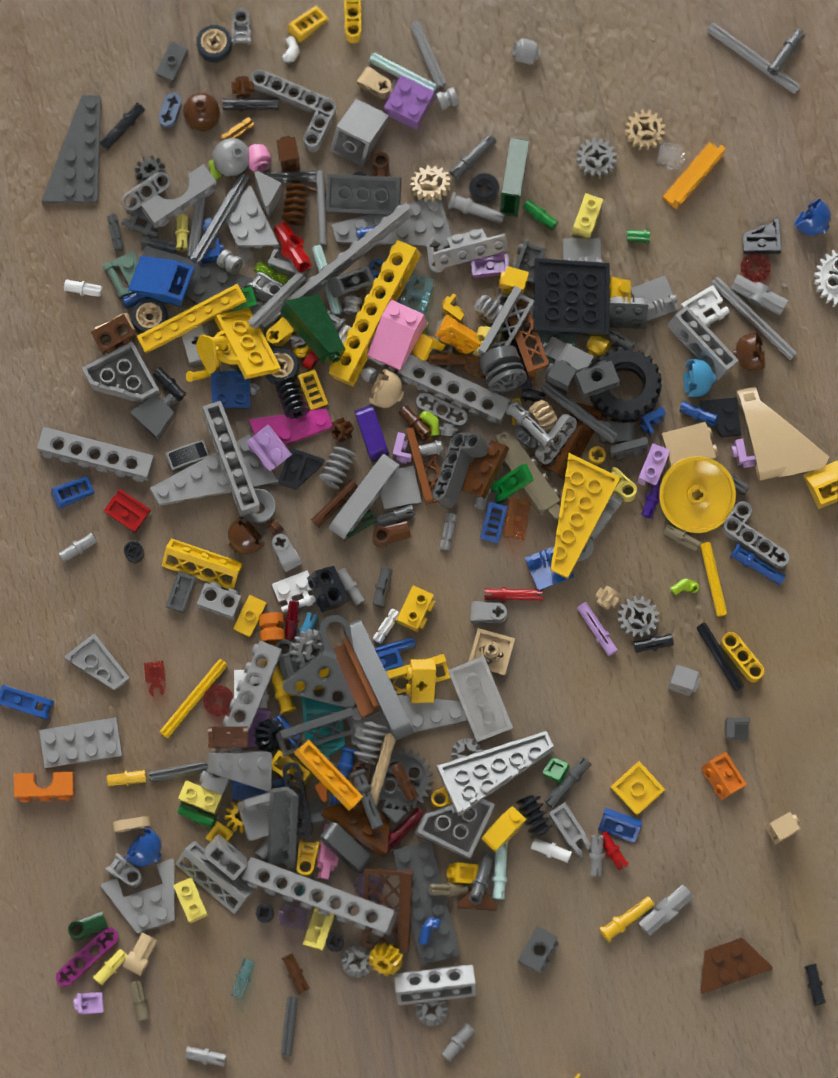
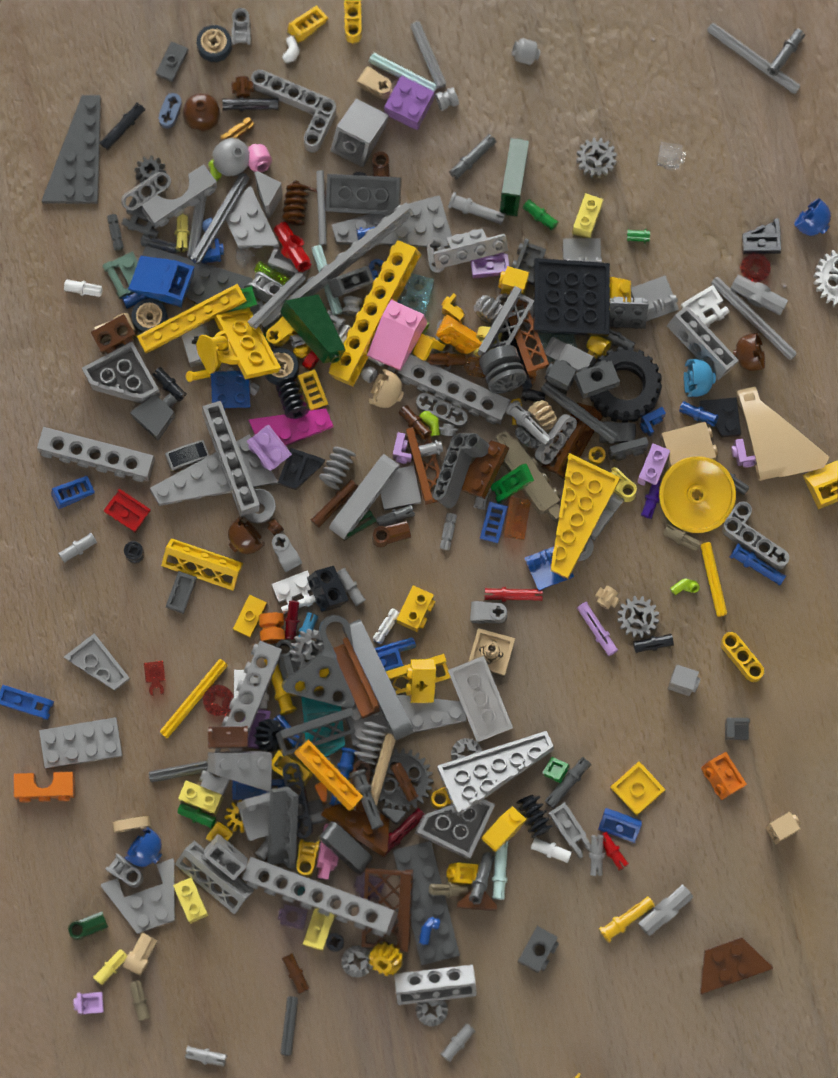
(89, 959): magenta beam -> none
(126, 778): yellow axle -> none
(217, 605): light grey brick -> none
(230, 262): light grey wheel -> none
(242, 978): clear light blue axle -> none
(270, 913): black bush -> none
(288, 154): reddish brown brick -> none
(290, 176): dark grey axle -> none
(341, 429): reddish brown gear -> none
(371, 432): dark purple beam -> none
(382, 587): dark grey pin -> none
(430, 183): tan gear -> none
(478, 181): black gear -> none
(646, 137): tan gear -> none
(693, 175): light orange fence -> none
(720, 656): black axle -> none
(815, 984): black pin -> none

